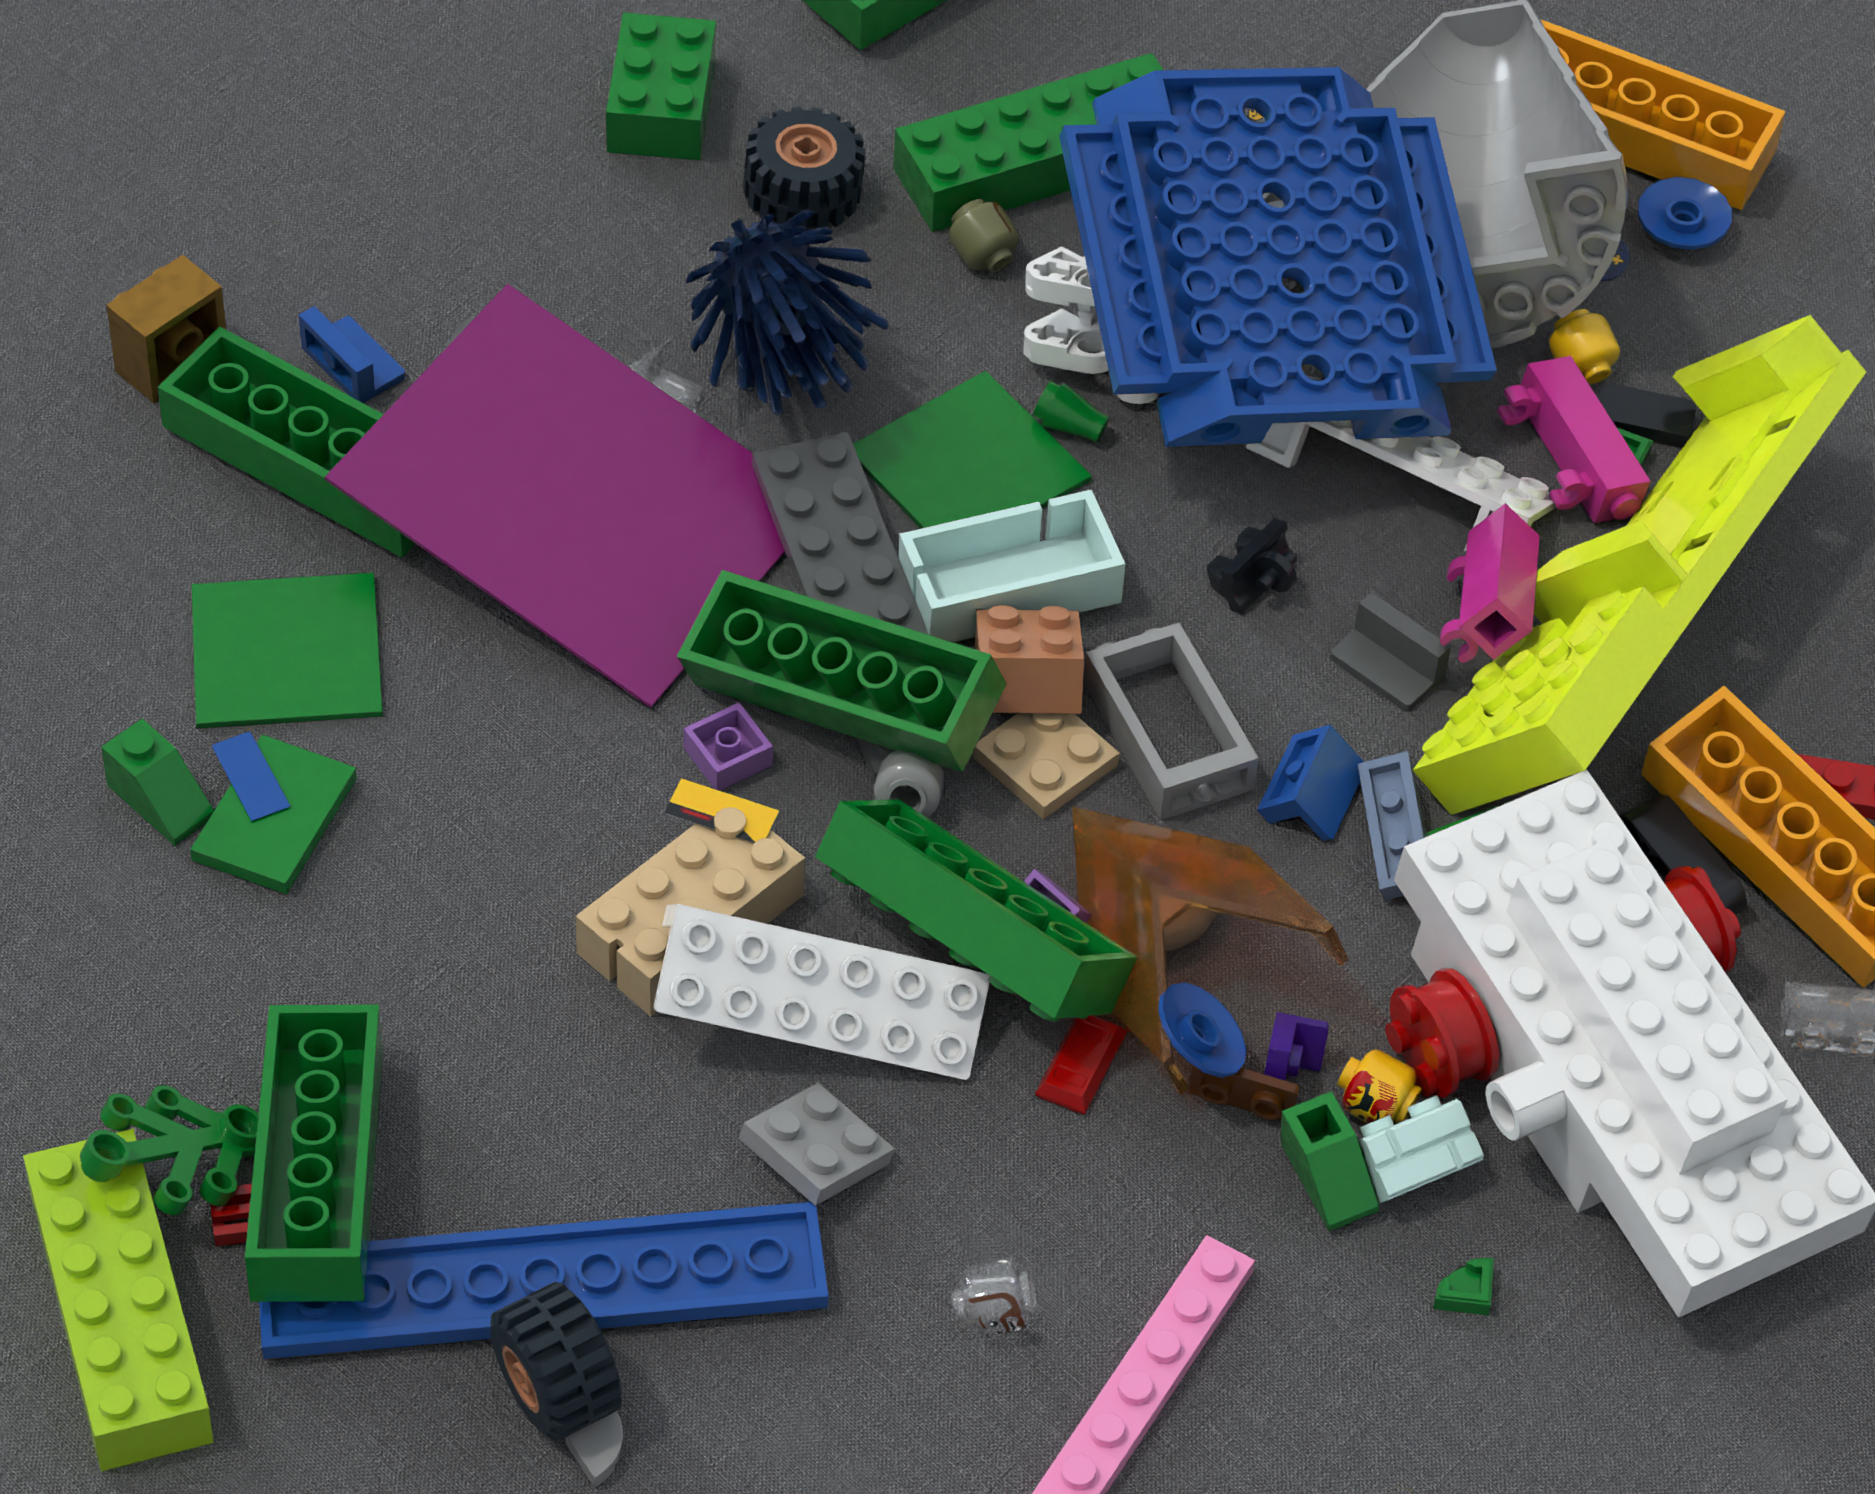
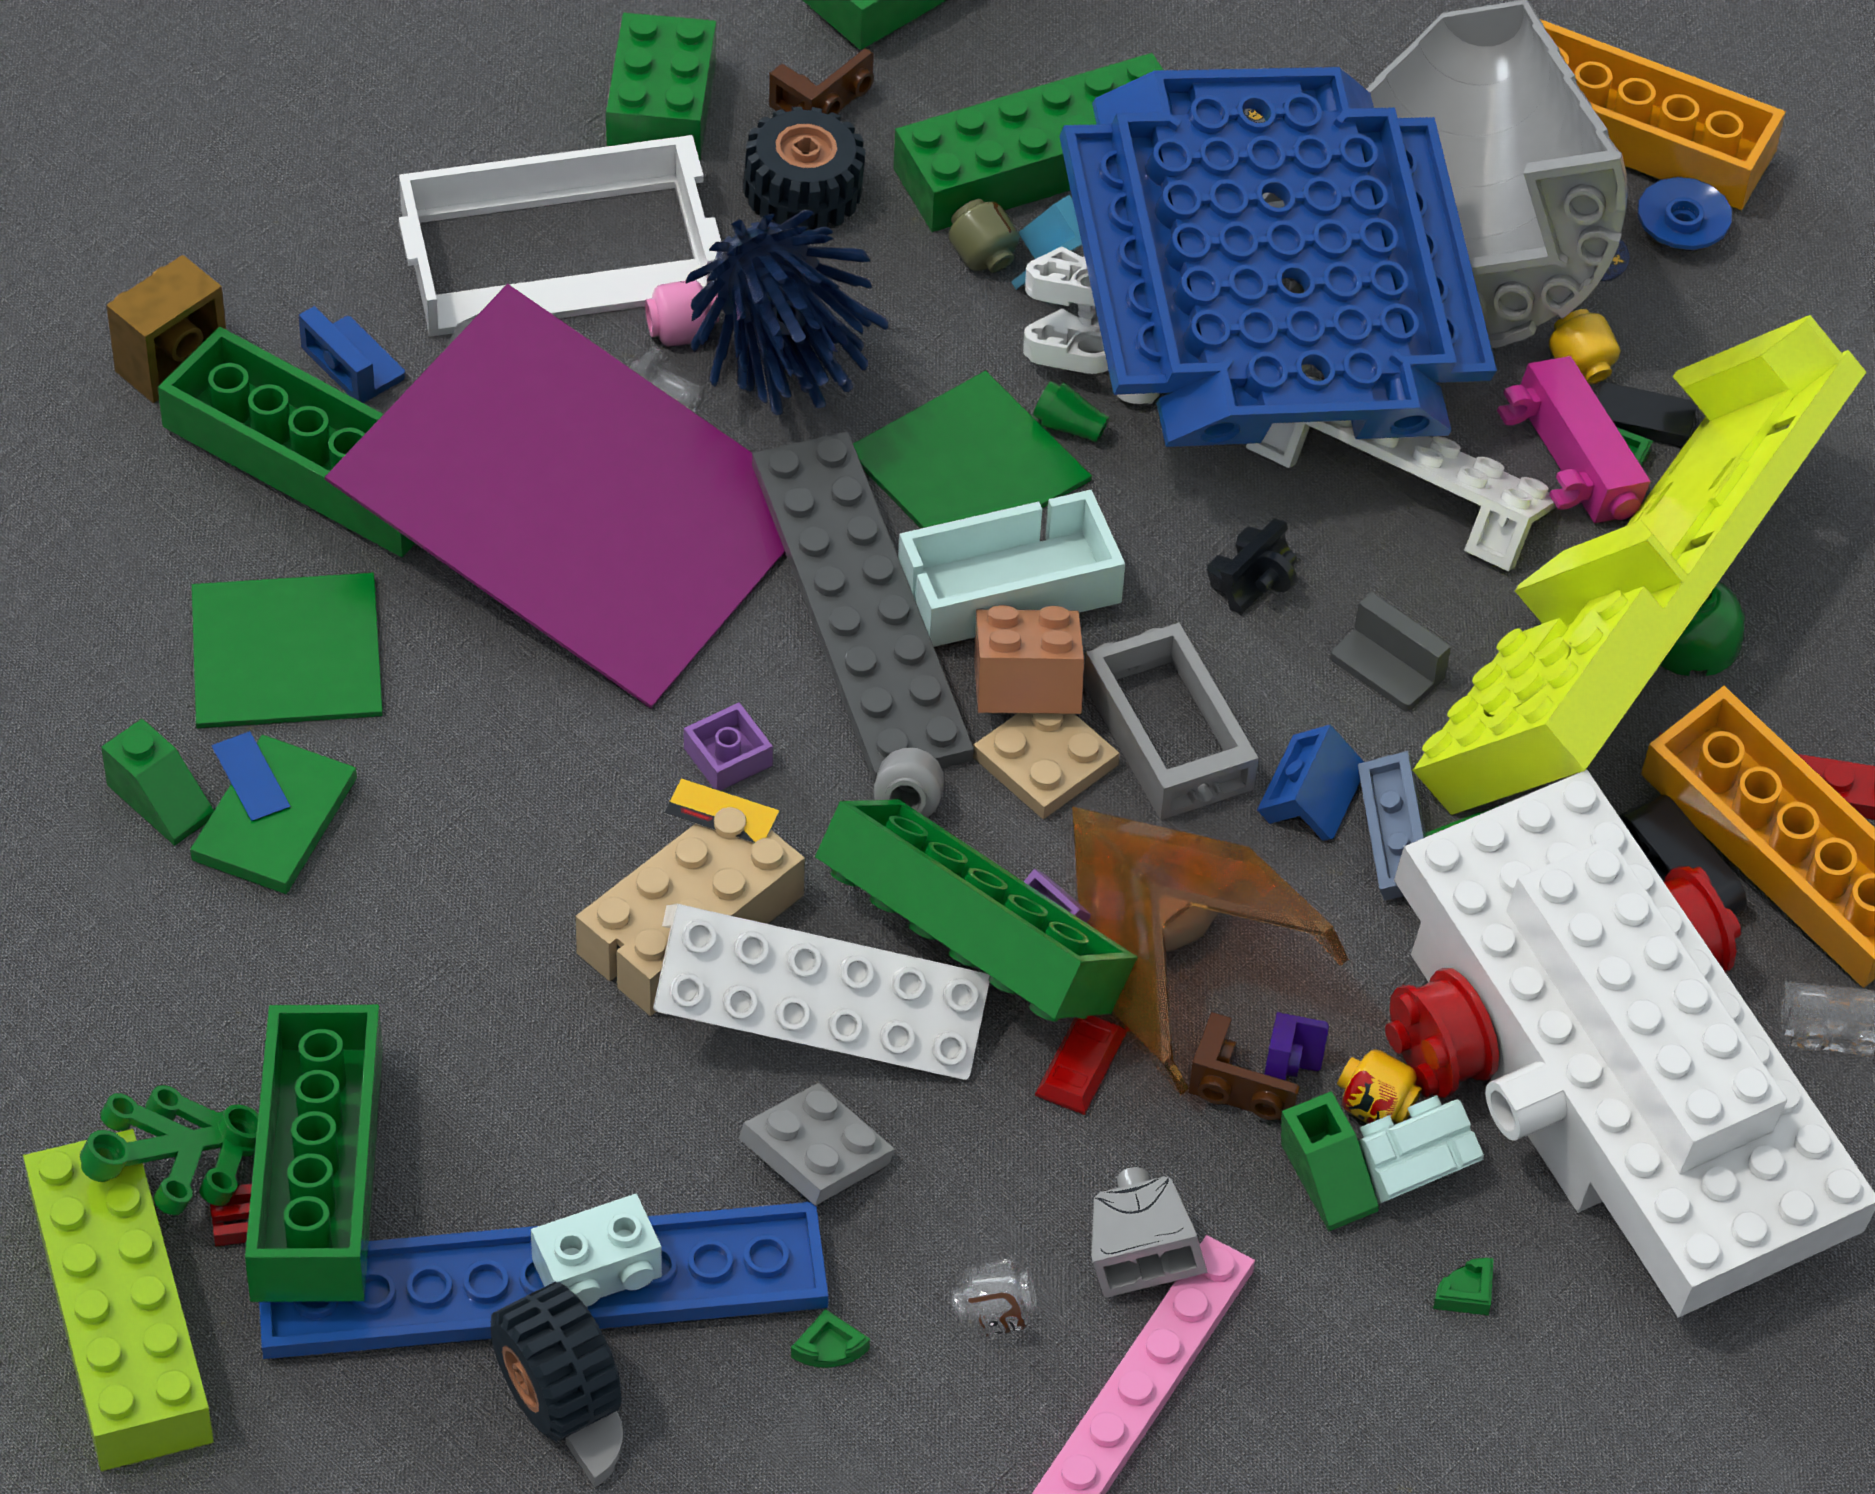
(553, 181): none -> white piece
(599, 1250): none -> light aqua brick
(671, 313): none -> bright pink head
(829, 1343): none -> green tile
(842, 670): green brick -> none
(850, 81): none -> reddish brown bracket
(1050, 231): none -> medium azure panel
(1142, 1235): none -> light grey torso
(1202, 1029): blue dish -> none
(1496, 585): dark pink brick -> none
(1711, 637): none -> green cylinder

